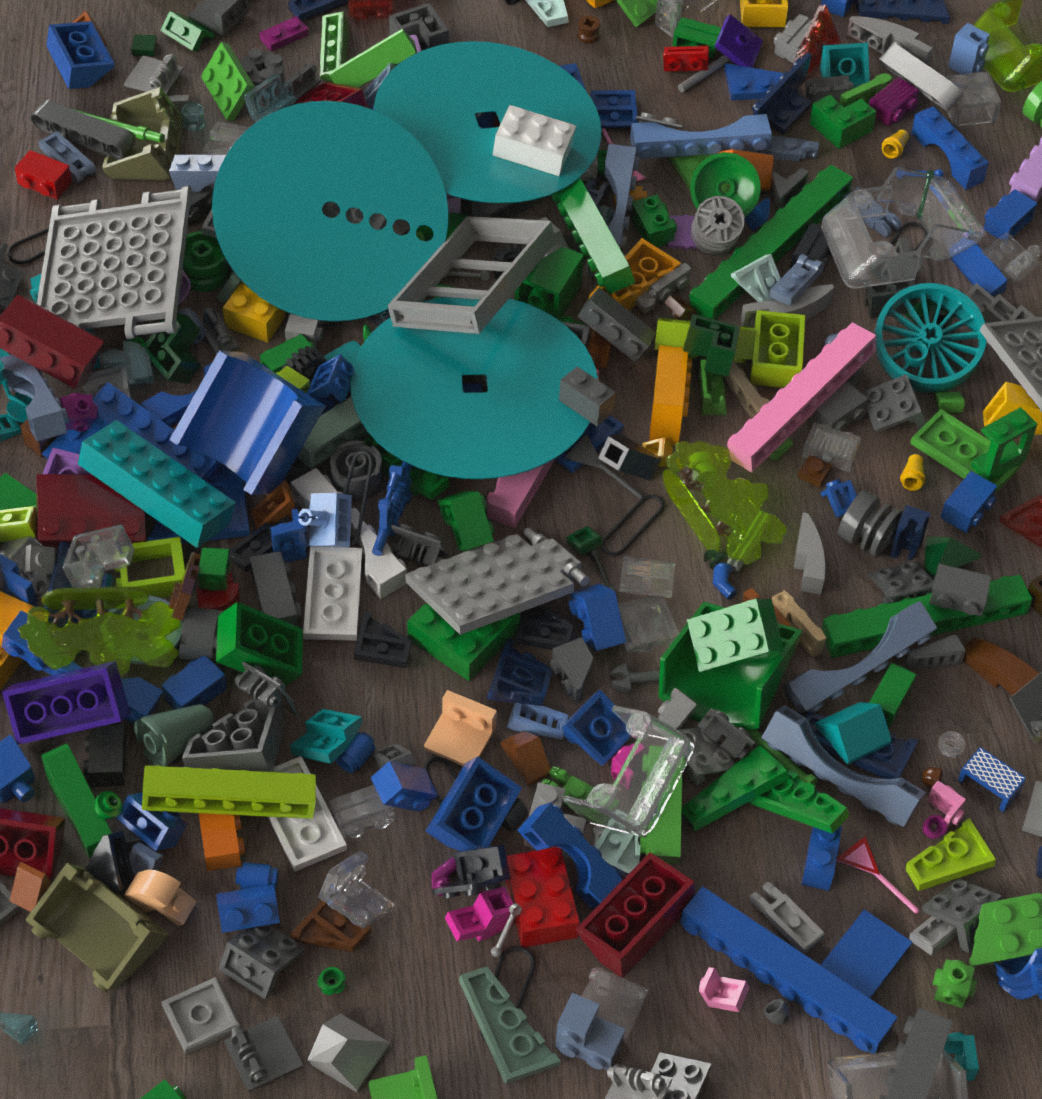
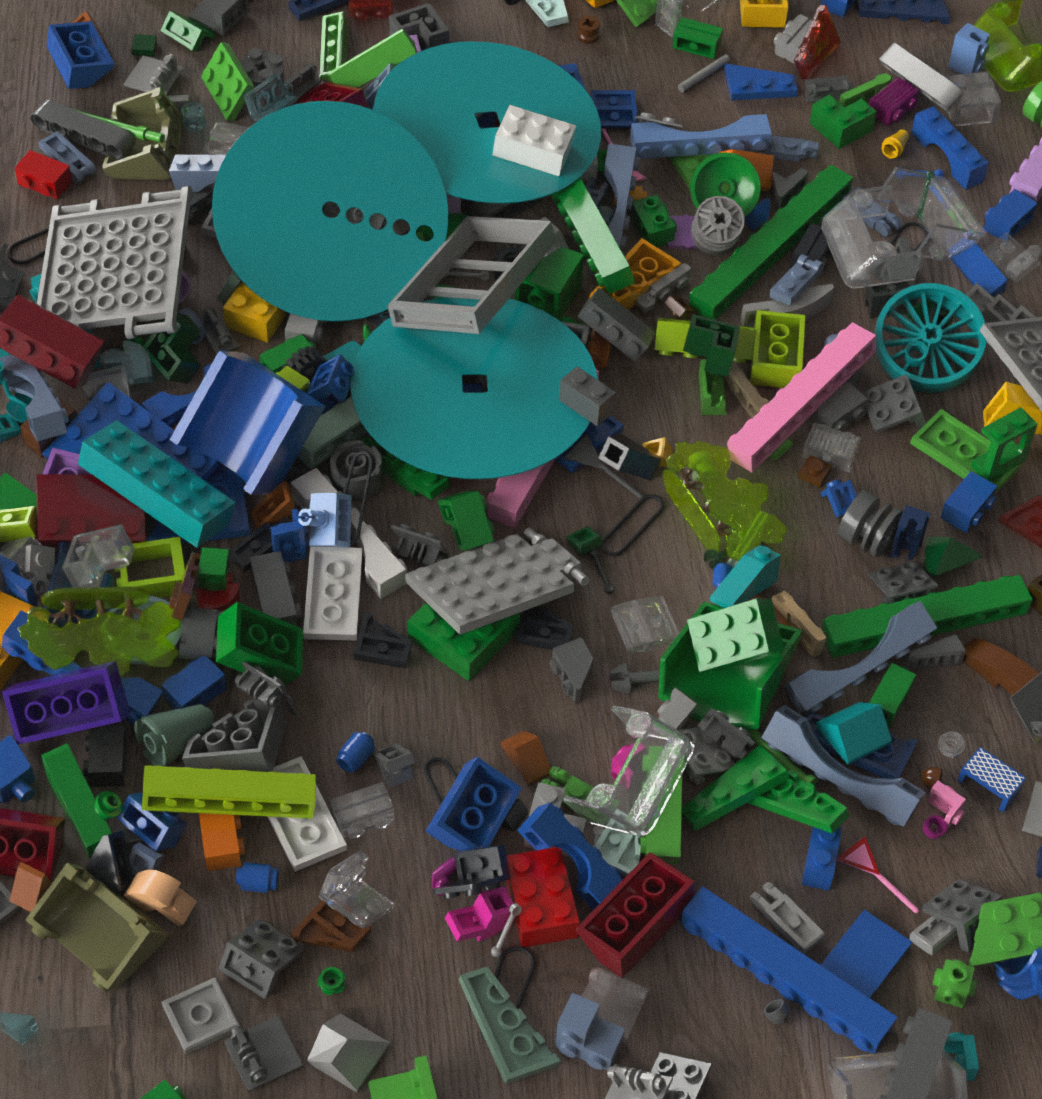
(80, 411): magenta brick -> none
(204, 263): green wheel -> none
(247, 908): blue brick -> none
(284, 33): magenta plate -> none
(327, 735): teal slope -> none
(393, 505): blue bar -> none
(404, 786): blue brick -> none
(461, 729): light nougat bracket -> none
(519, 677): dark blue wing -> none
(535, 727): light blue slope -> none
(596, 728): blue slope -> none
(600, 614): blue brick -> none
(647, 577): clear brick -> none
(670, 393): light orange wedge -> none
(686, 58): red bracket -> none
(722, 991): bright pink bracket -> none
(738, 42): dark purple plate -> none
(748, 578): none -> teal slope
(758, 278): light aqua wing -> none
(782, 101): dark blue bracket -> none
(810, 556): light grey slope -> none
(846, 60): teal slope -> none
(882, 34): light grey slope -> none
(913, 474): yellow cone -> none
(949, 402): bright green slope -> none
(952, 858): lime wing -> none
(960, 590): dark grey brick -> none

